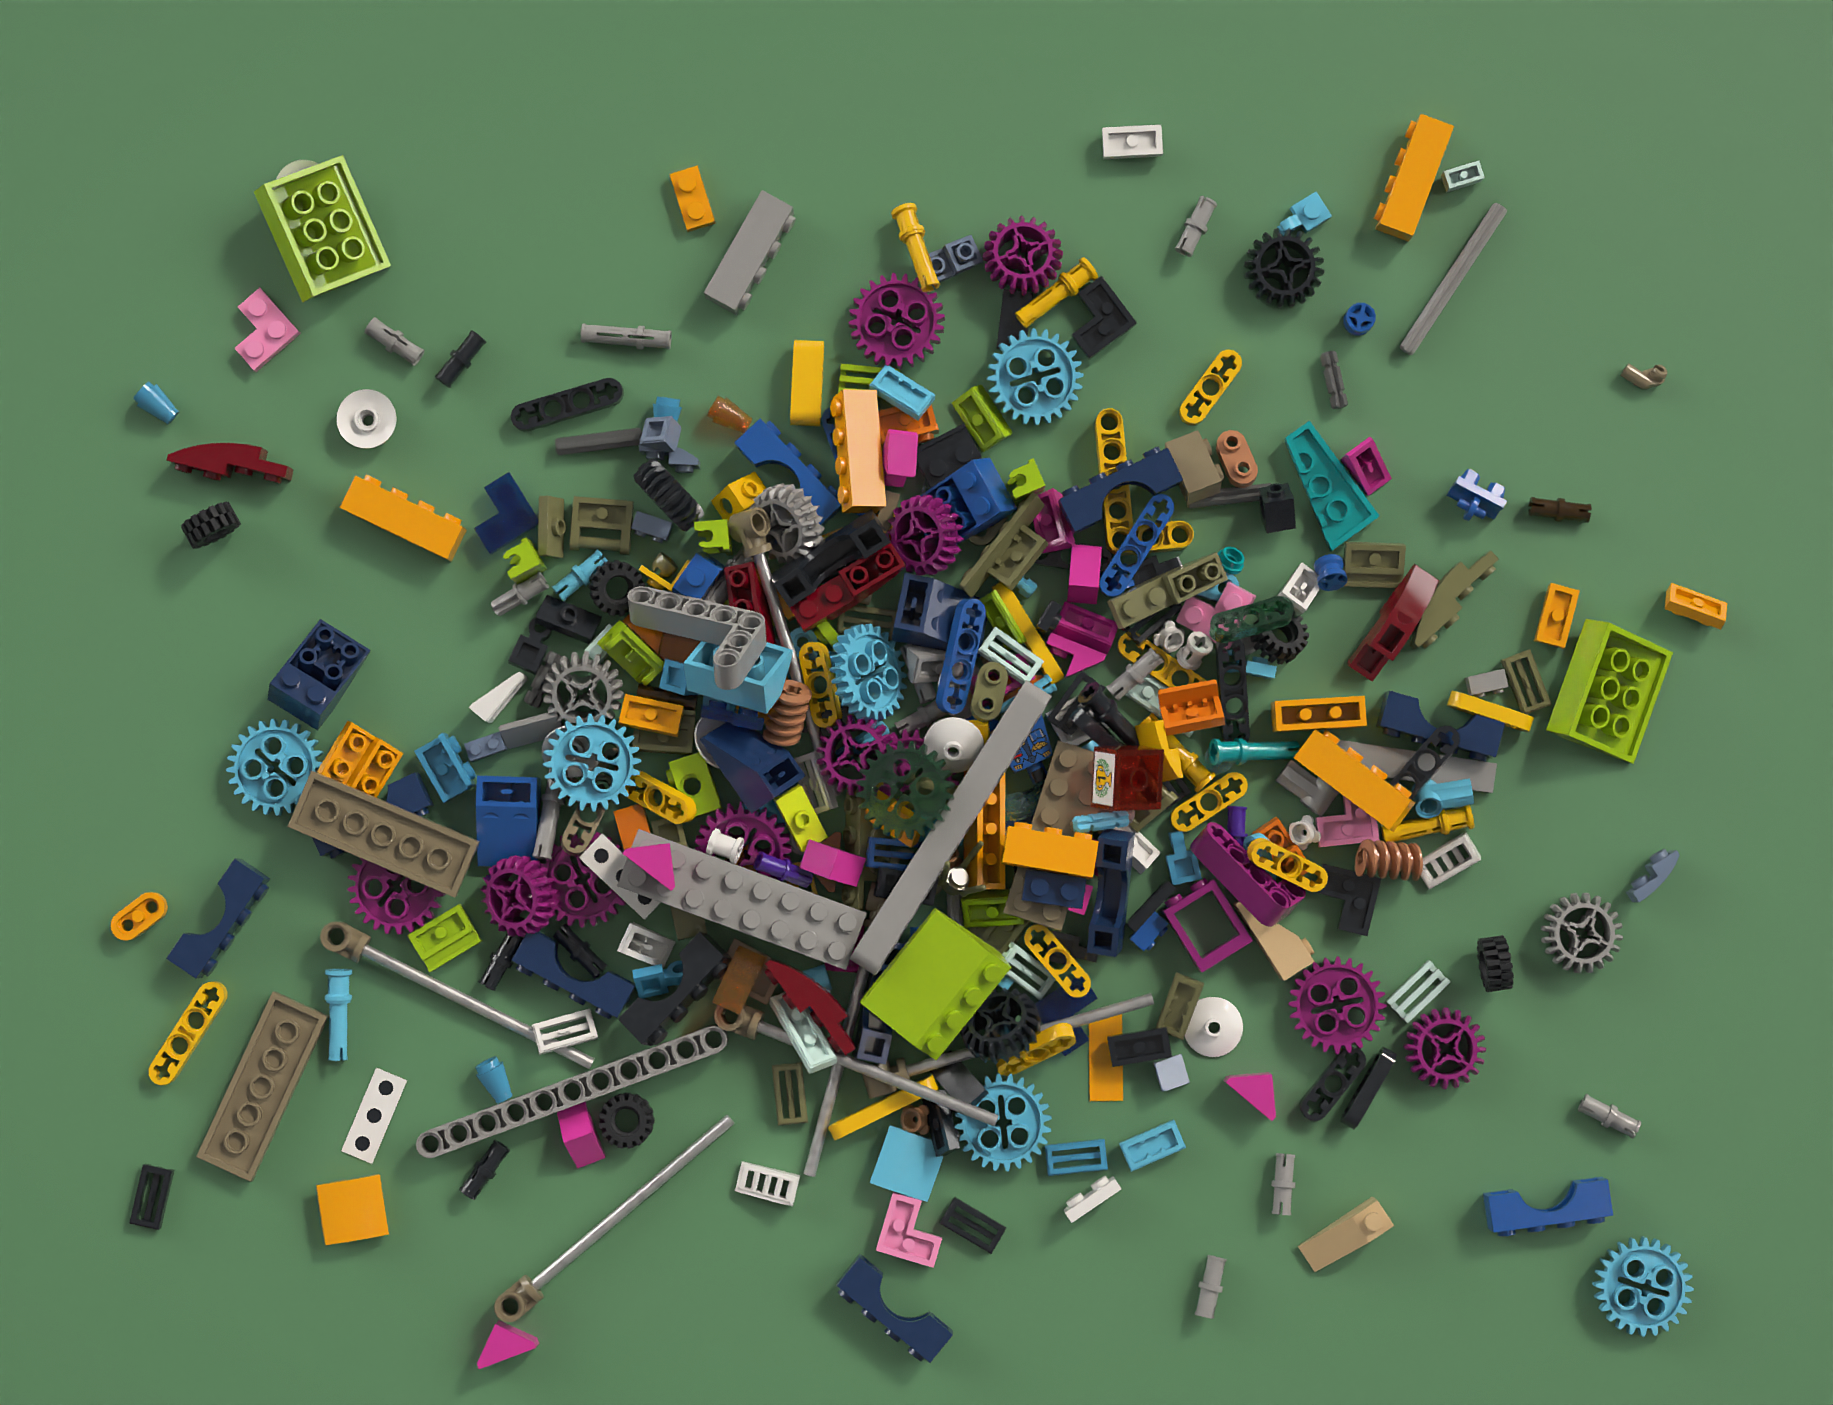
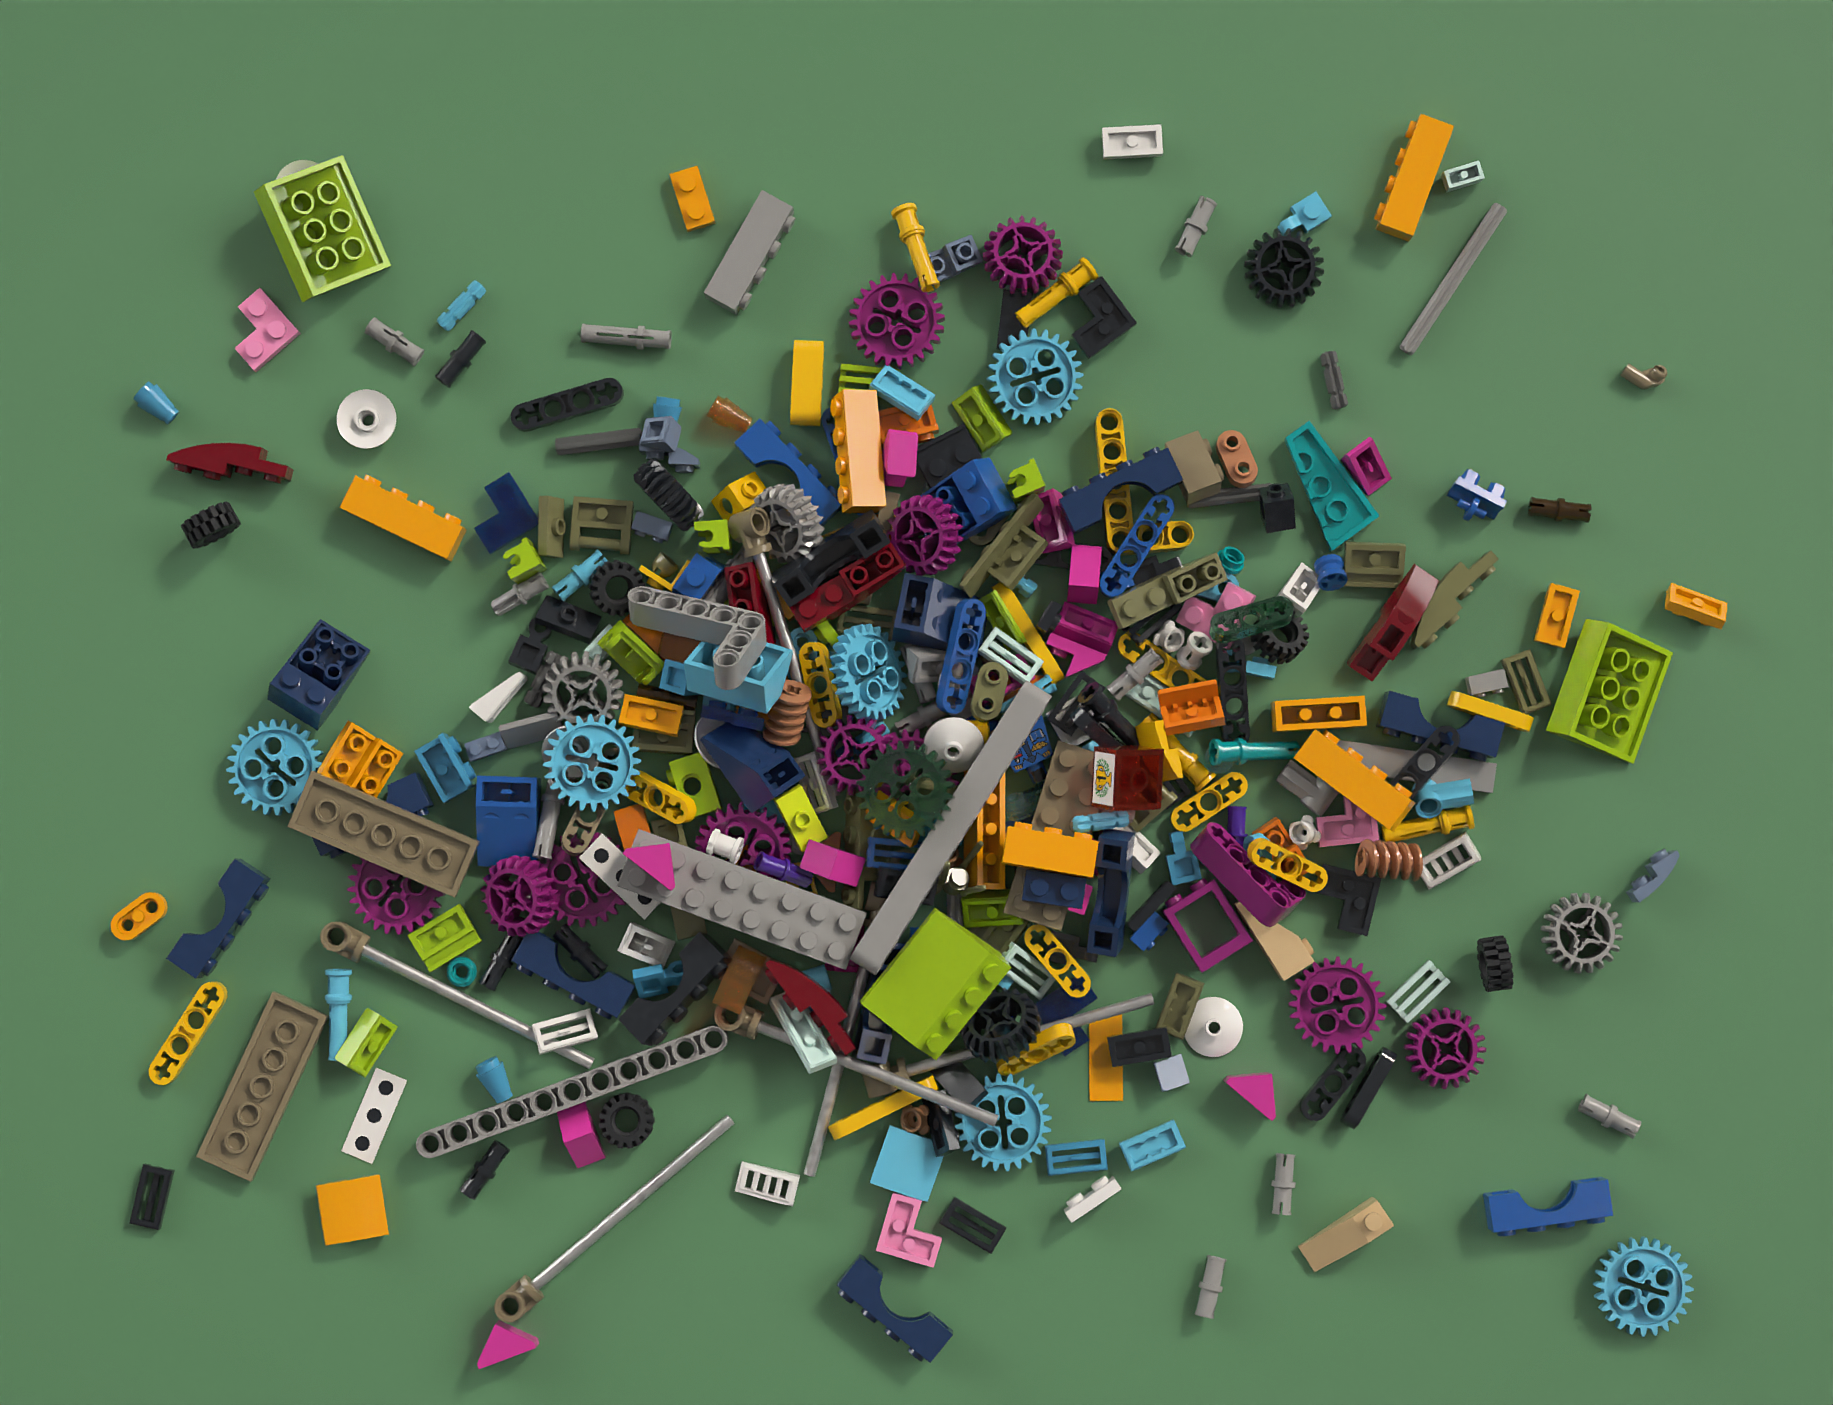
(366, 1042): none -> lime slope
(452, 969): none -> teal plate
(461, 305): none -> medium azure axle
(778, 1098): olive tile -> none
(1216, 365): yellow beam -> none
(1360, 312): blue wheel -> none

